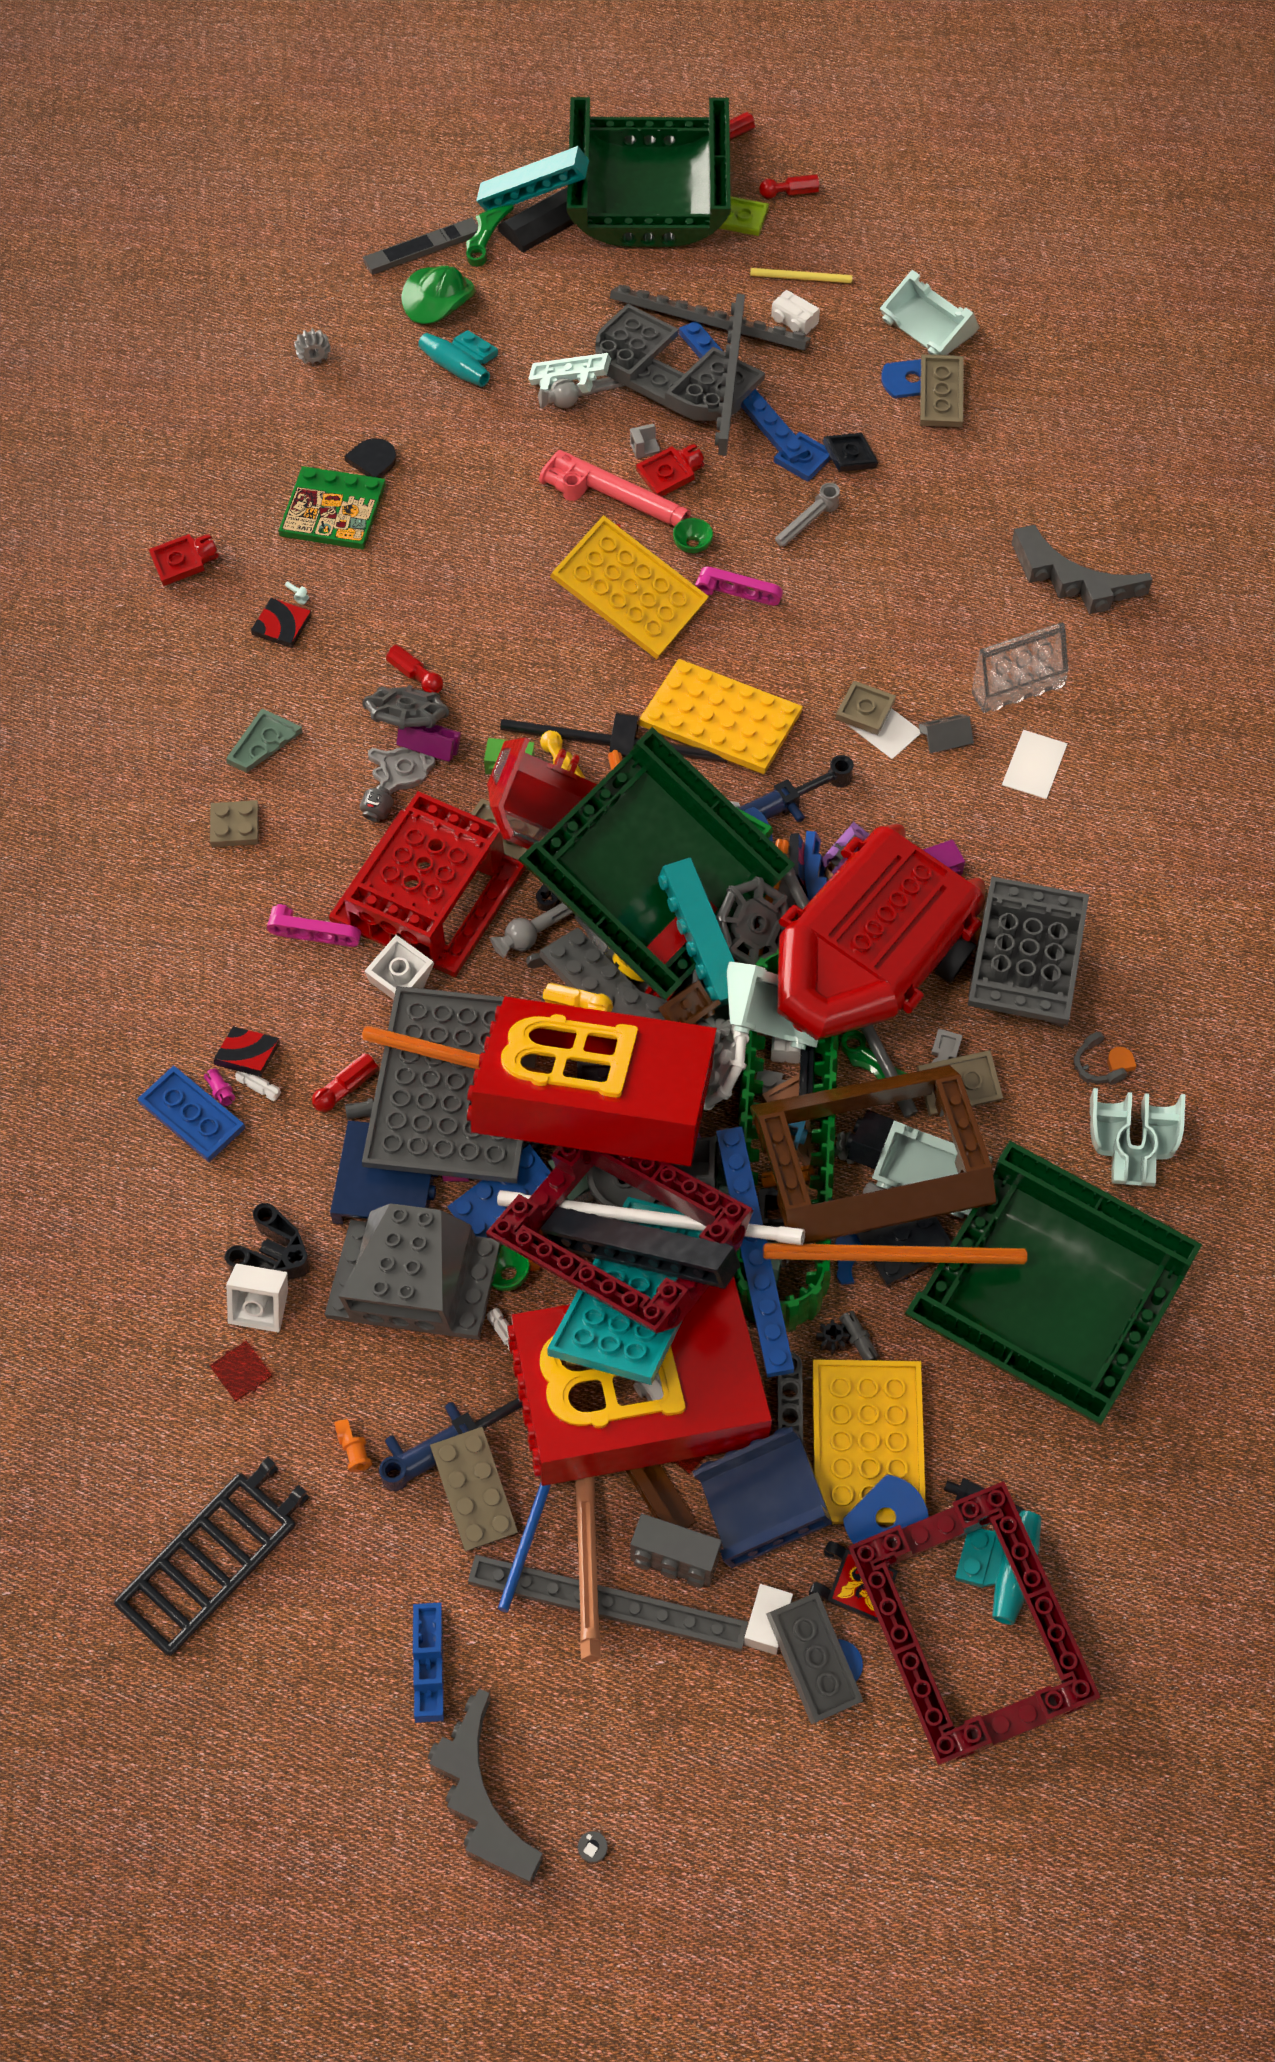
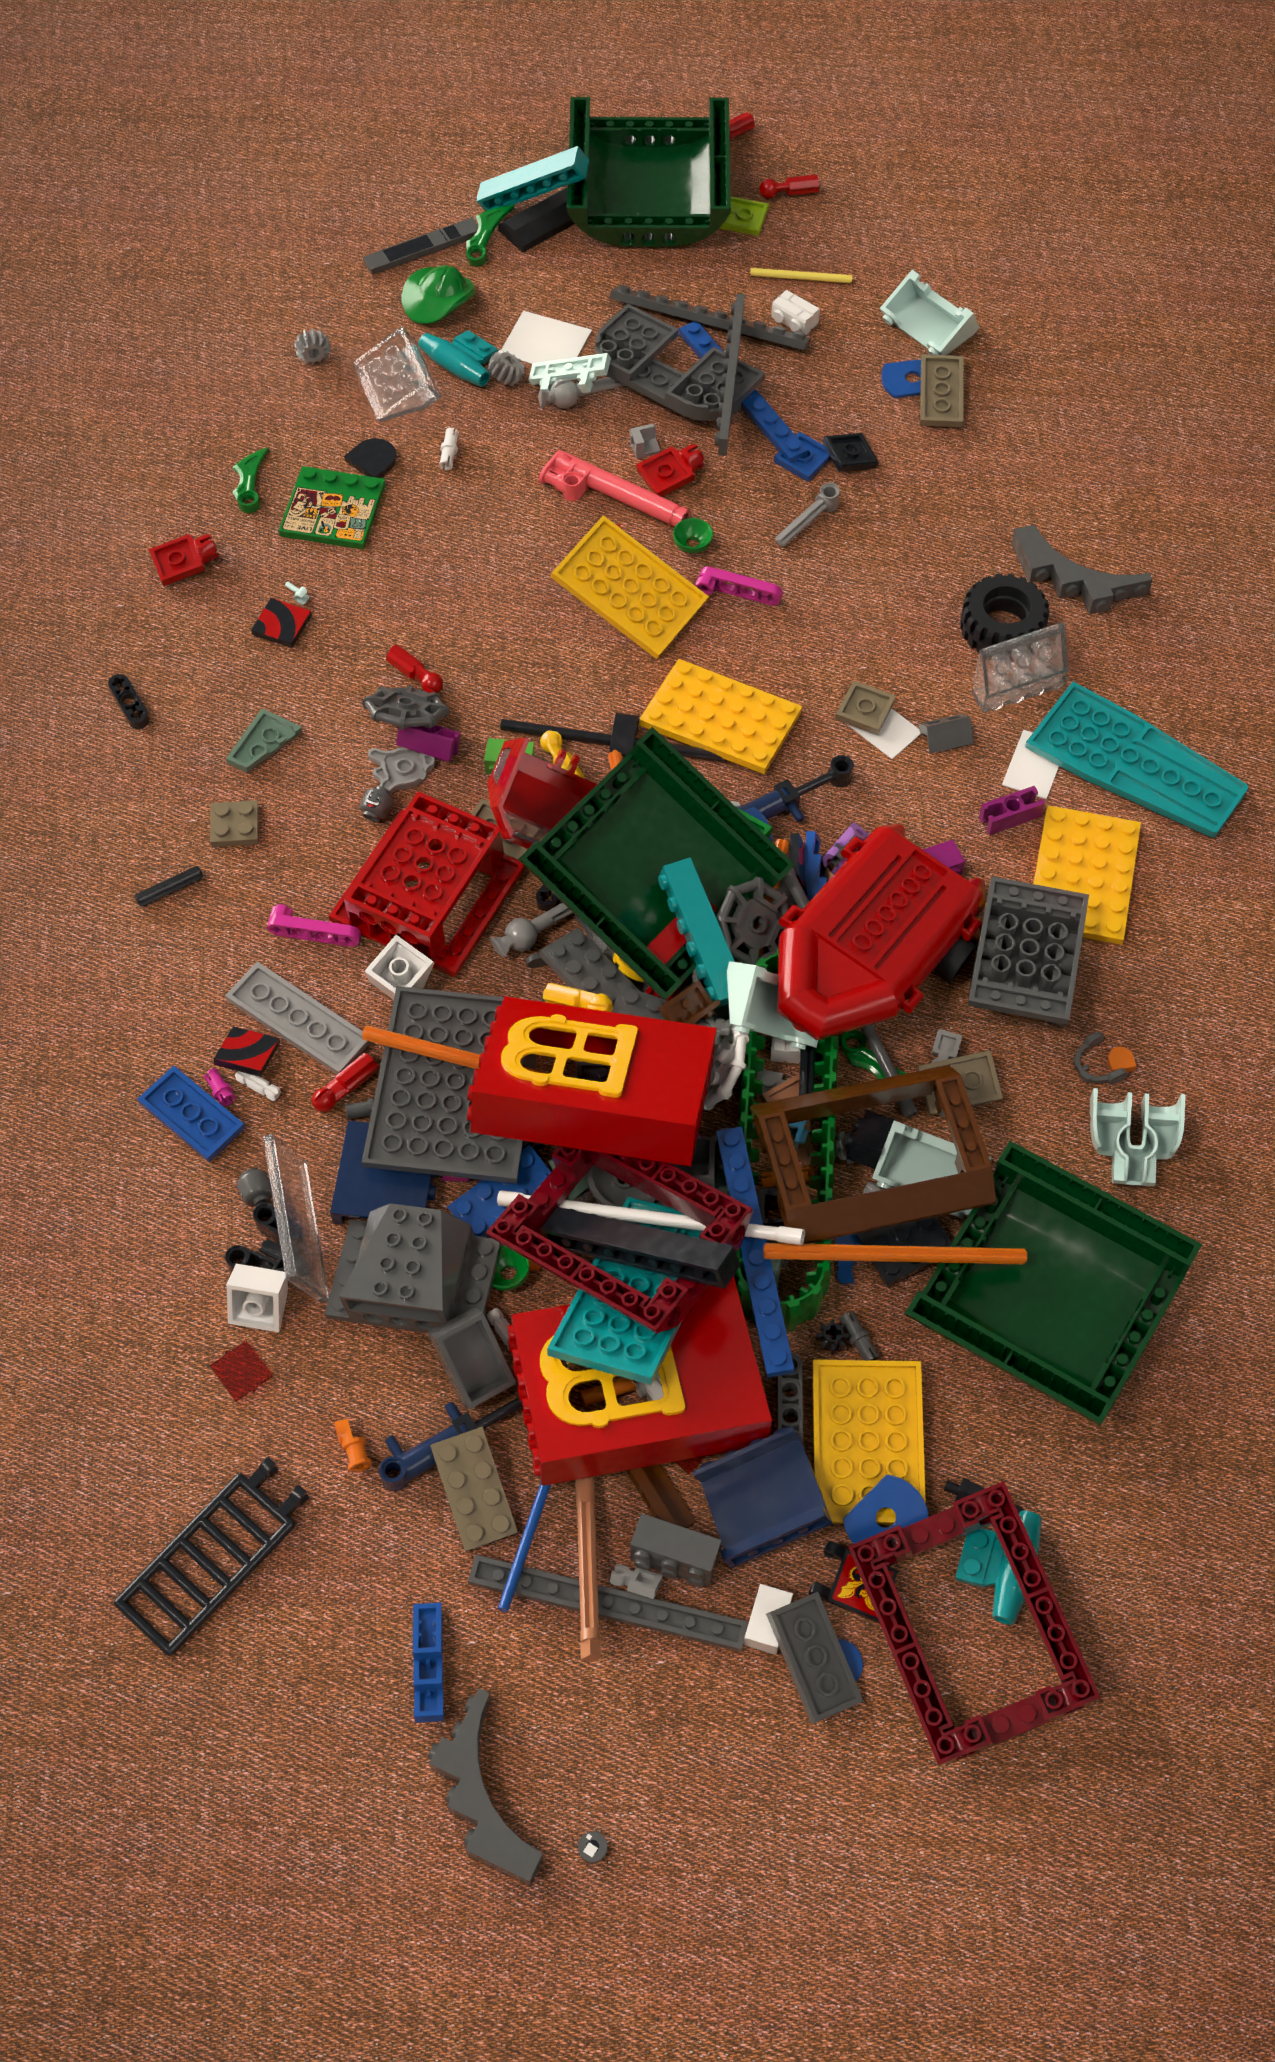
(128, 710): none -> black beam
(168, 886): none -> black axle
(247, 470): none -> green piece
(254, 1187): none -> dark grey head
(296, 1219): none -> clear tile
(297, 1018): none -> light grey plate
(396, 377): none -> clear slope
(449, 449): none -> white pin
(471, 1358): none -> dark grey piece
(506, 368): none -> light grey gear
(545, 339): none -> white piece
(596, 1394): none -> orange pin
(638, 1581): none -> light grey plate
(1002, 809): none -> magenta piece
(1007, 595): none -> black tyre
(1093, 858): none -> yellow plate
(1136, 761): none -> teal wing

